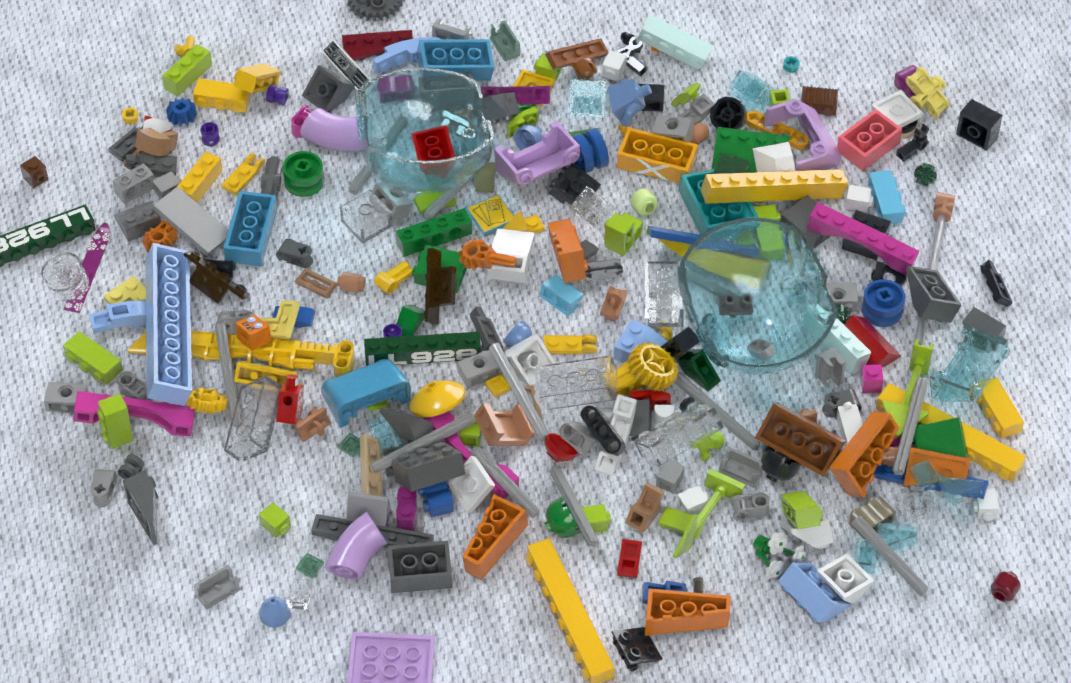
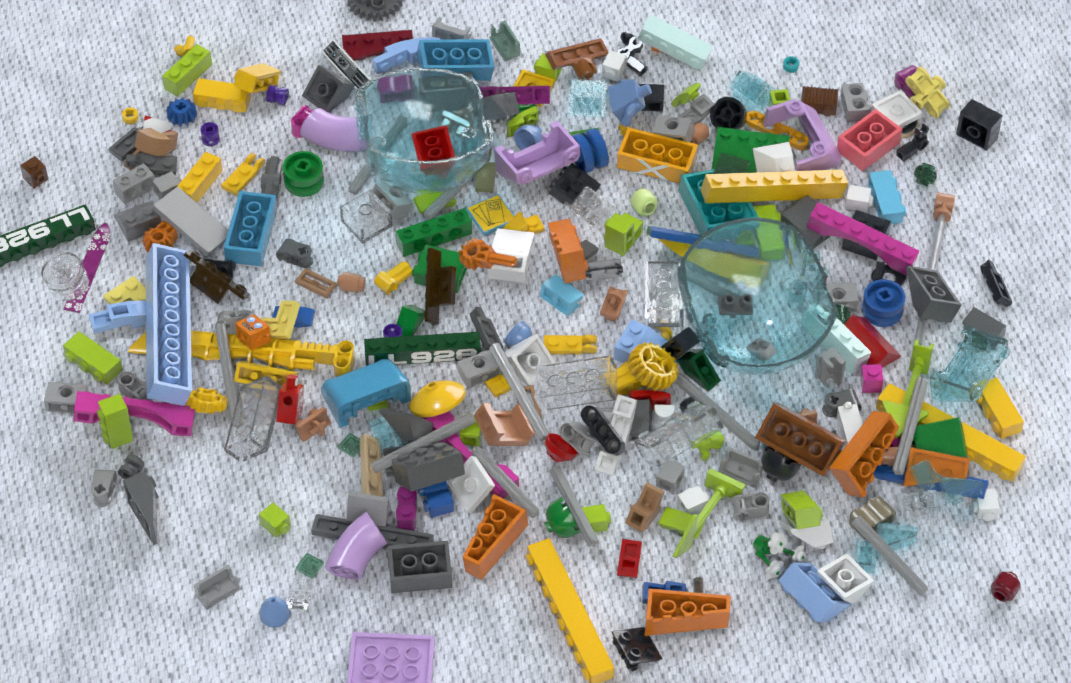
(854, 101): none -> light grey brick

